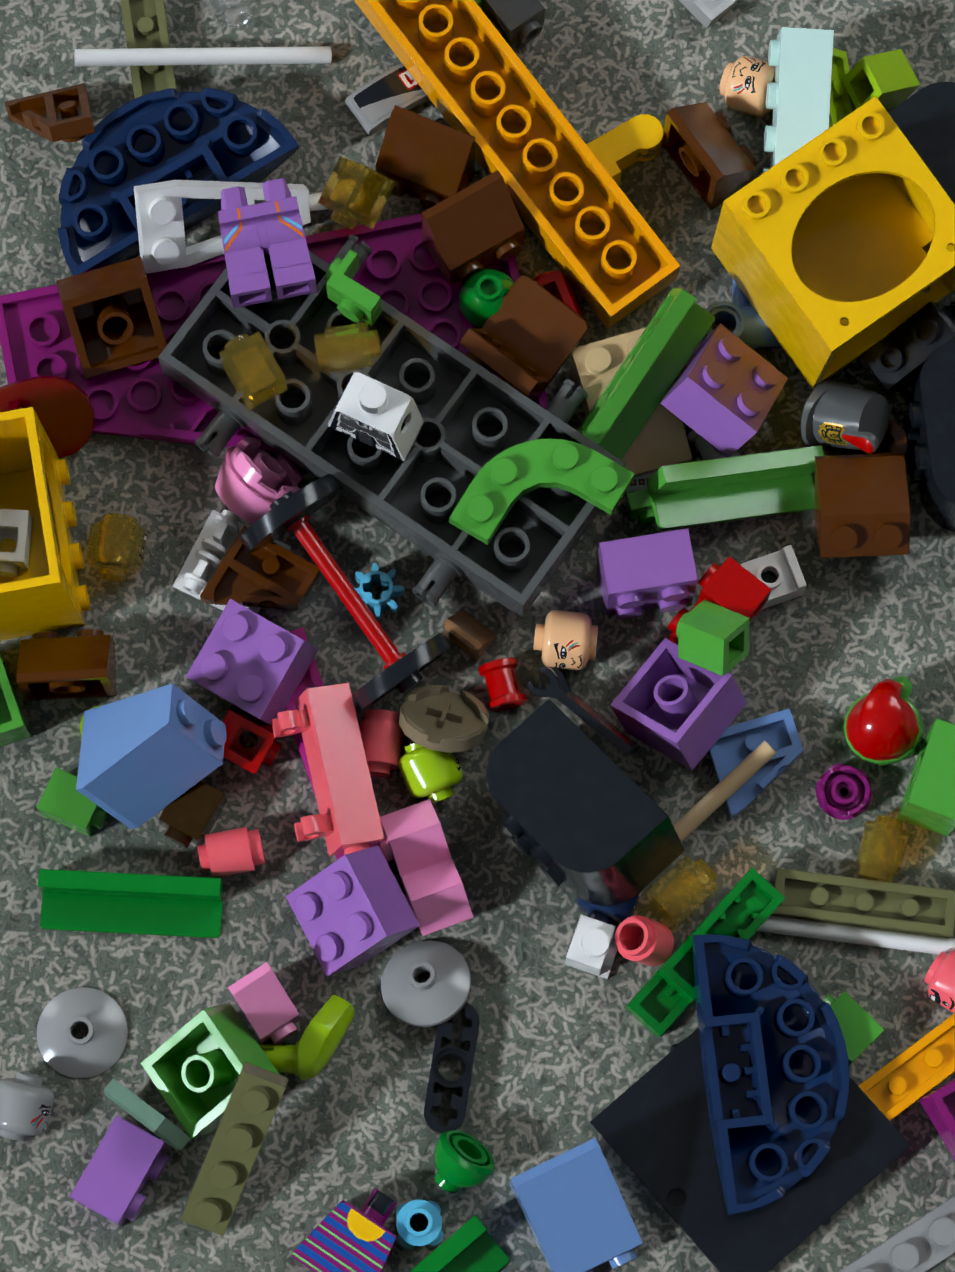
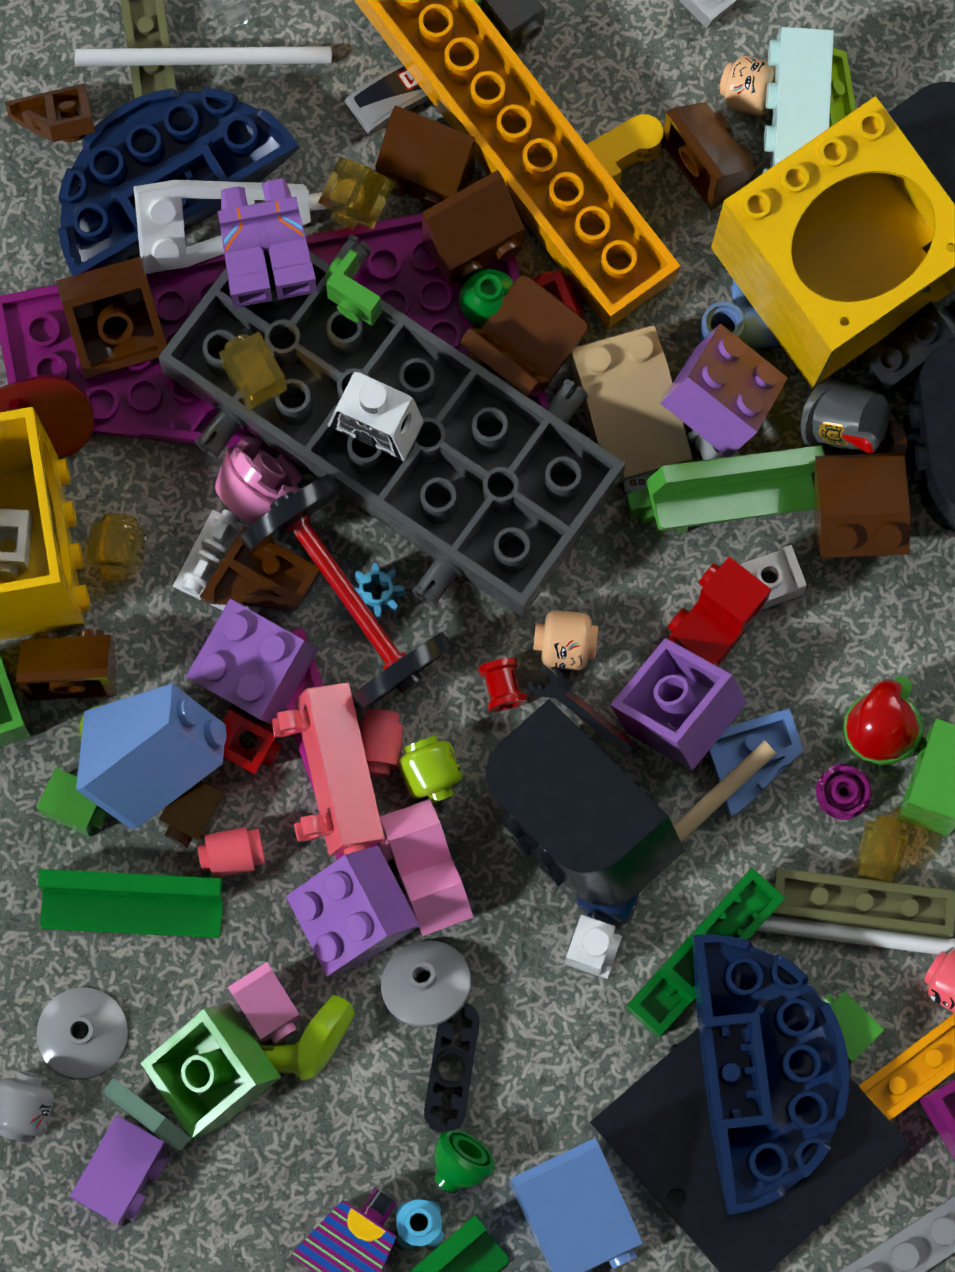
(234, 1148): olive plate -> none
(347, 347): clear yellow brick -> none
(443, 719): dark tan tile -> none
(468, 634): medium nougat slope -> none
(534, 466): bright green plate -> none
(644, 940): coral brick -> none
(646, 573): medium lavender brick -> none
(647, 373): bright green panel -> none
(683, 891): clear yellow brick -> none
(713, 637): bright green brick -> none
(883, 76): lime brick -> none

